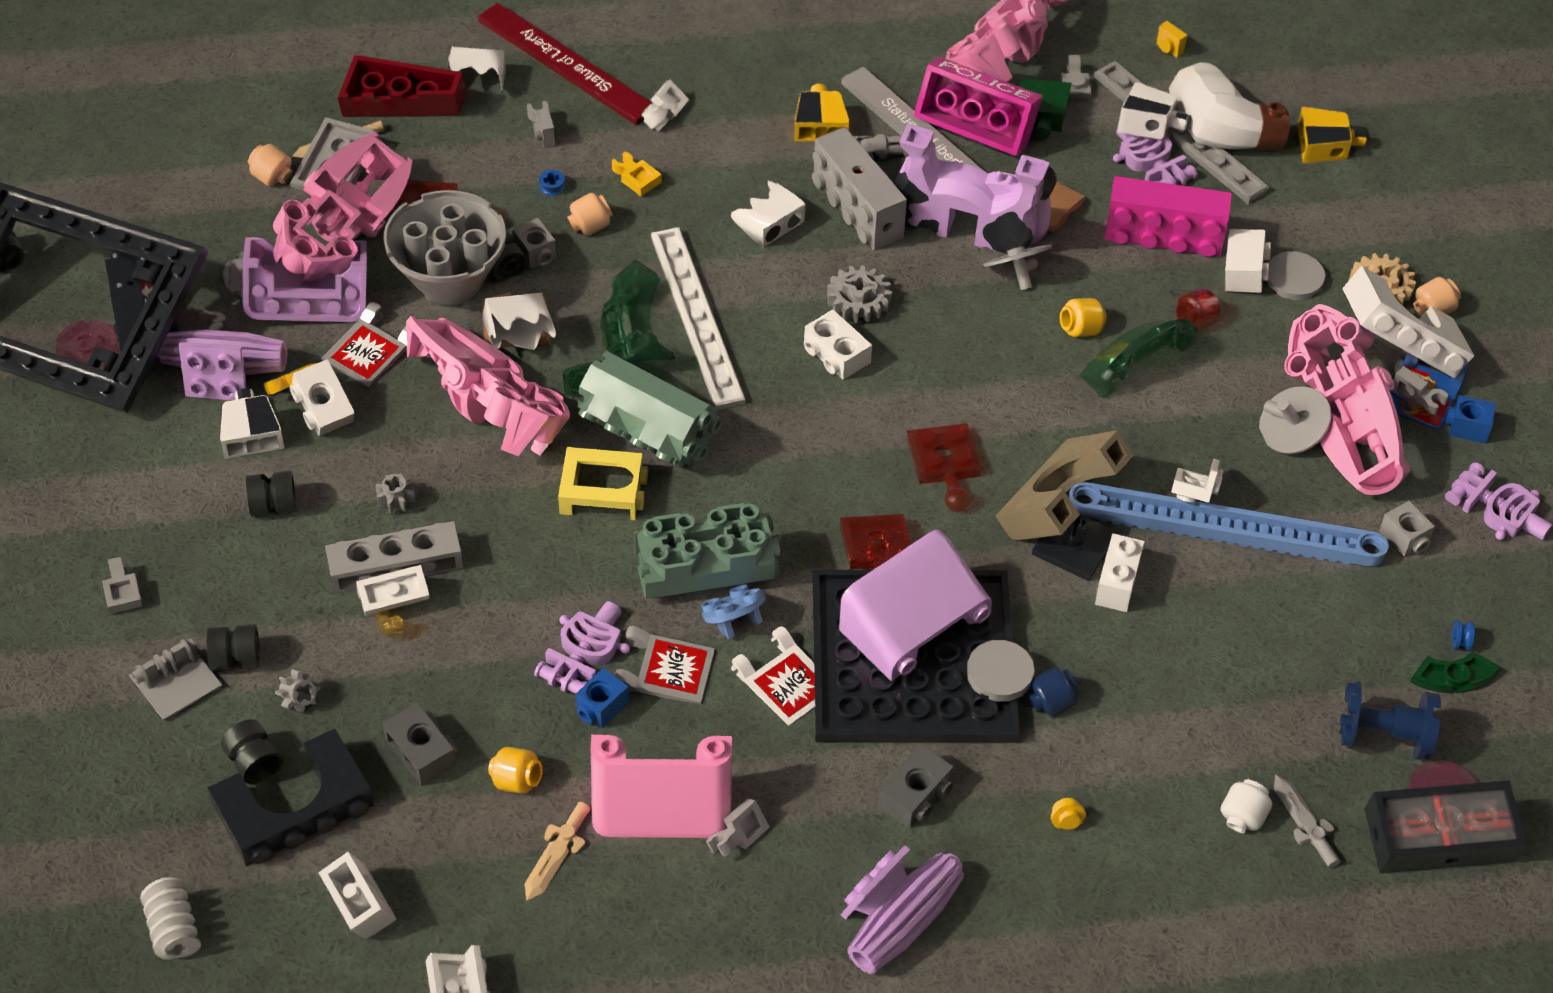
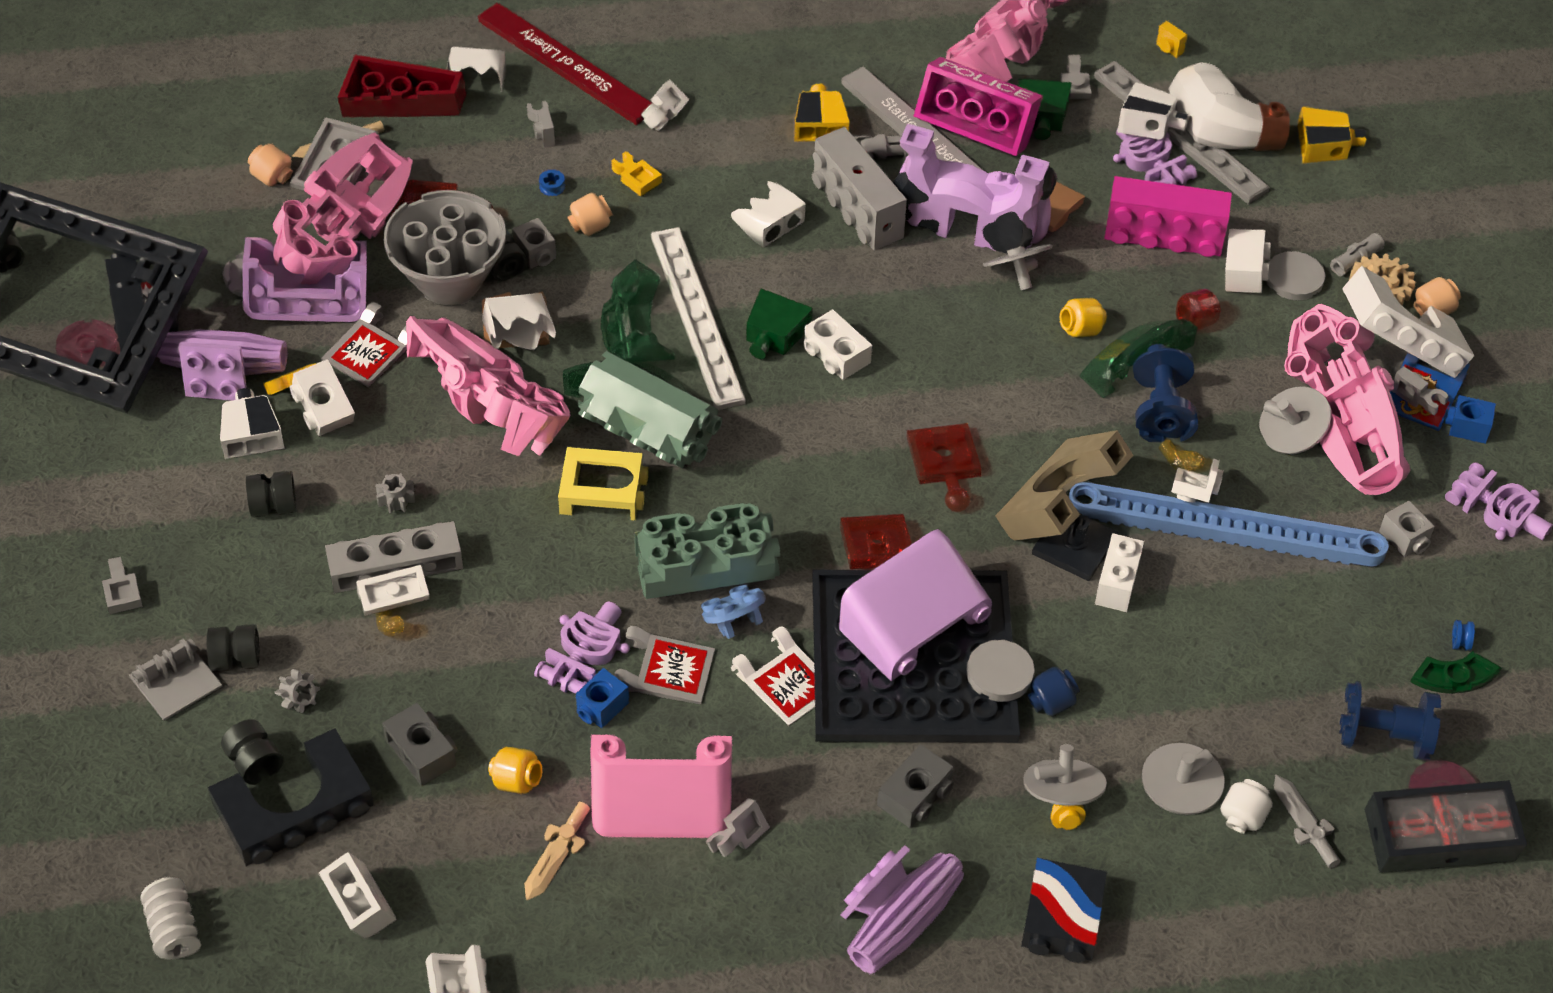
(775, 324): none -> dark green torso
(859, 293): light grey gear -> none
(1064, 910): none -> panel
(1065, 780): none -> light grey shield
(1166, 411): none -> dark blue piece
(1181, 458): none -> clear yellow arm
(1183, 778): none -> light grey shield
(1355, 252): none -> light grey pin

